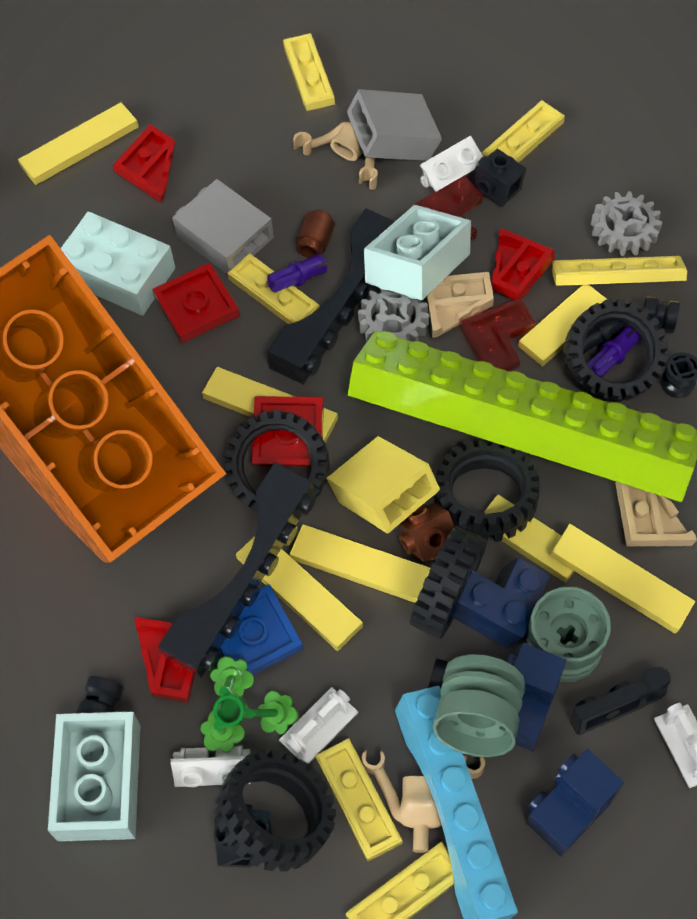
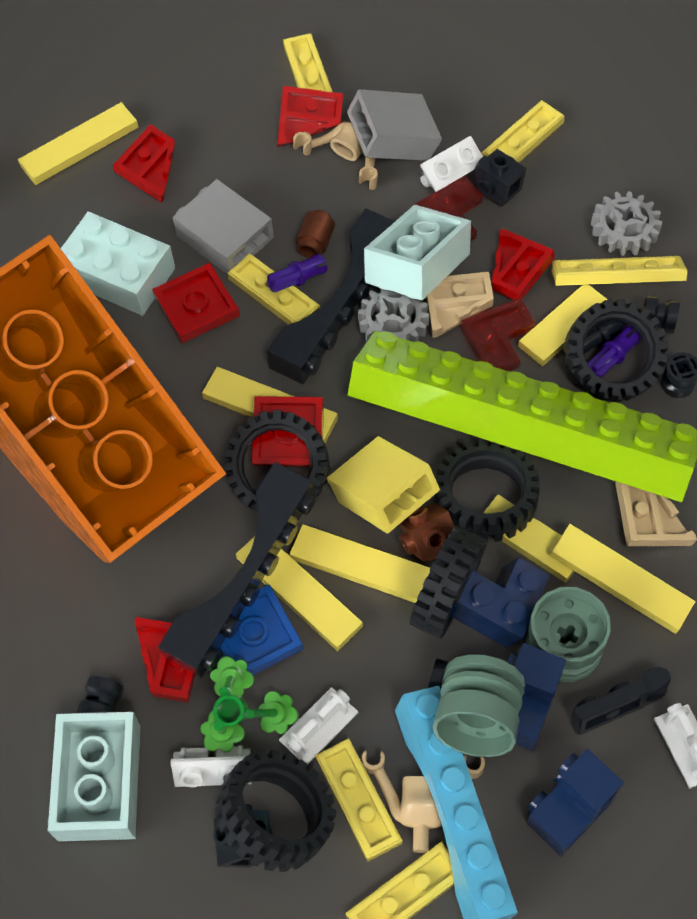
(307, 112): none -> red wing

